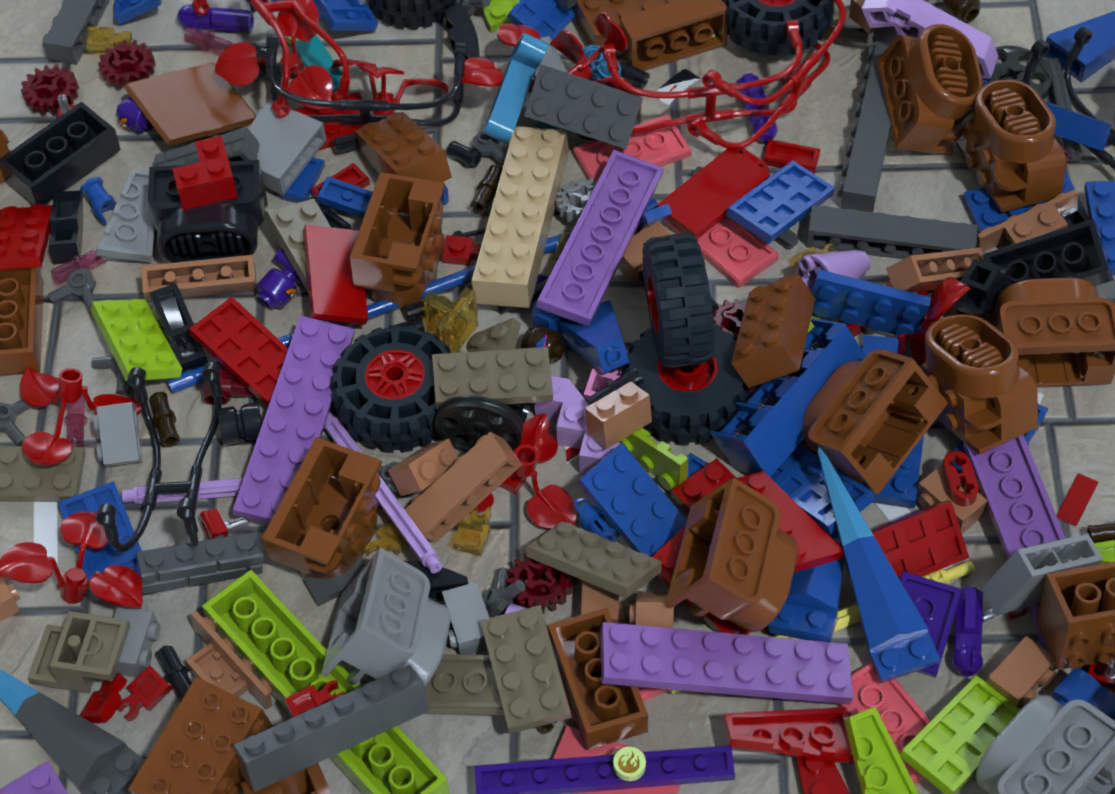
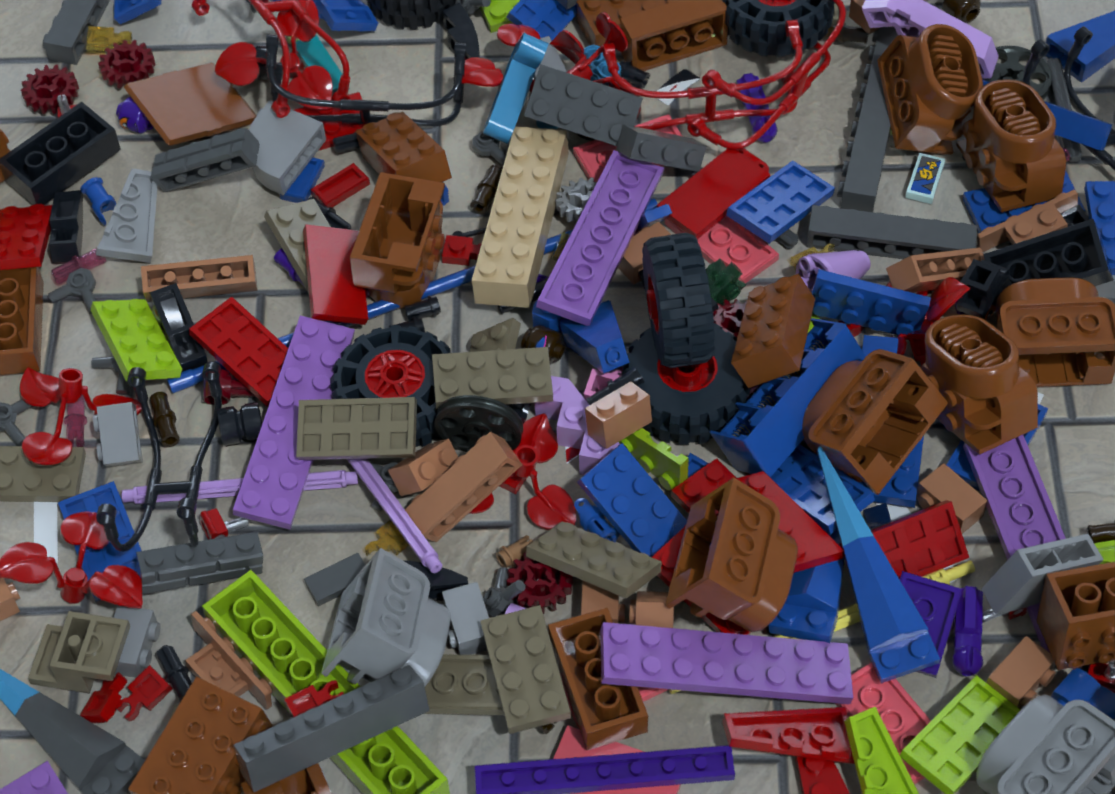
(206, 40): clear pink axle -> none
(208, 179): red brick -> none
(212, 229): black brick -> none
(217, 19): dark purple piece -> none
(276, 288): dark purple head -> none
(328, 493): dark orange brick -> none
(344, 197): blue hinge -> none
(356, 428): none -> dark tan plate
(374, 71): red plant -> none
(452, 321): clear yellow bracket -> none
(468, 155): black pin -> none
(473, 533): clear yellow plate -> none
(515, 551): none -> medium nougat pin
(629, 764): yellowish green tile -> none
(661, 148): none -> dark grey brick
(724, 281): none -> clear green brick
(781, 153): red tile -> none
(877, 515): none -> dark blue sticker
(925, 178): none -> tile
(954, 480): red beam -> none
(1077, 499): red sticker -> none

